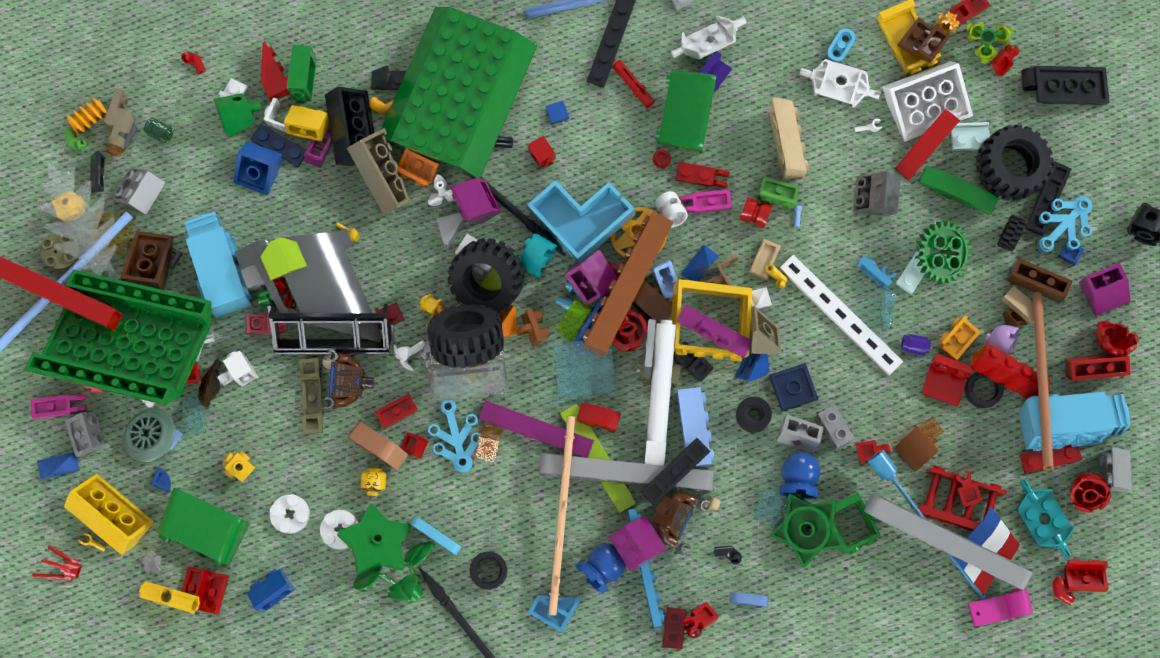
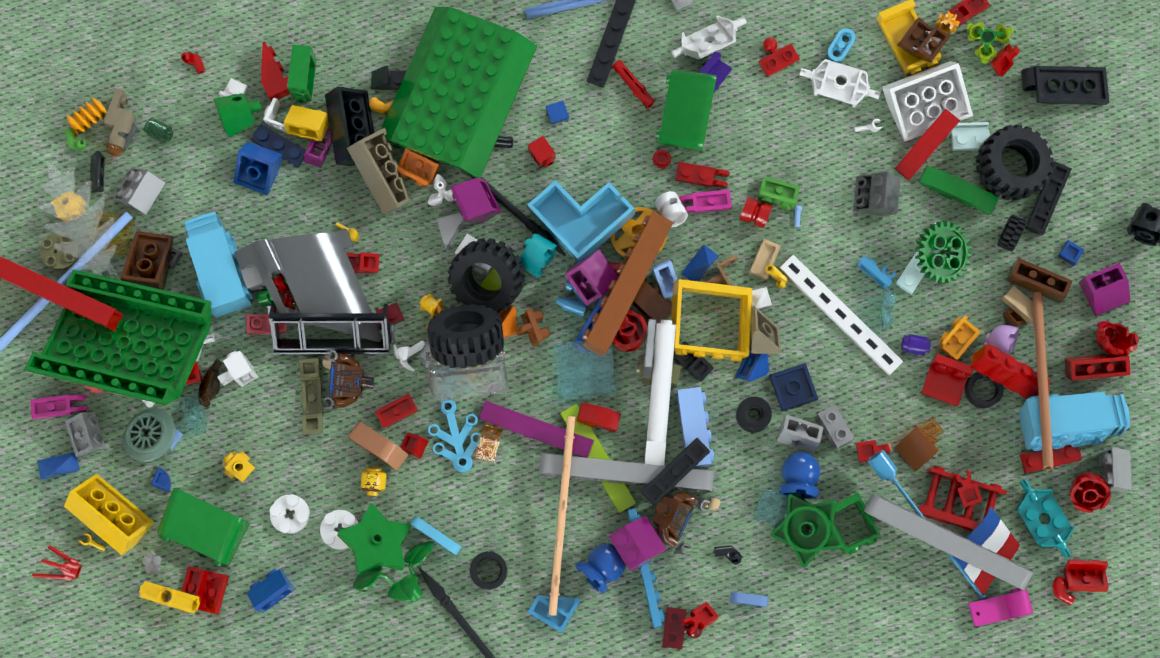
(282, 257): lime slope -> none
(364, 262): none -> red slope
(573, 319): clear neon green plate -> none
(714, 331): magenta bracket -> none
(777, 59): none -> red plate
(787, 139): tan slope -> none
(1067, 222): medium azure plant -> none

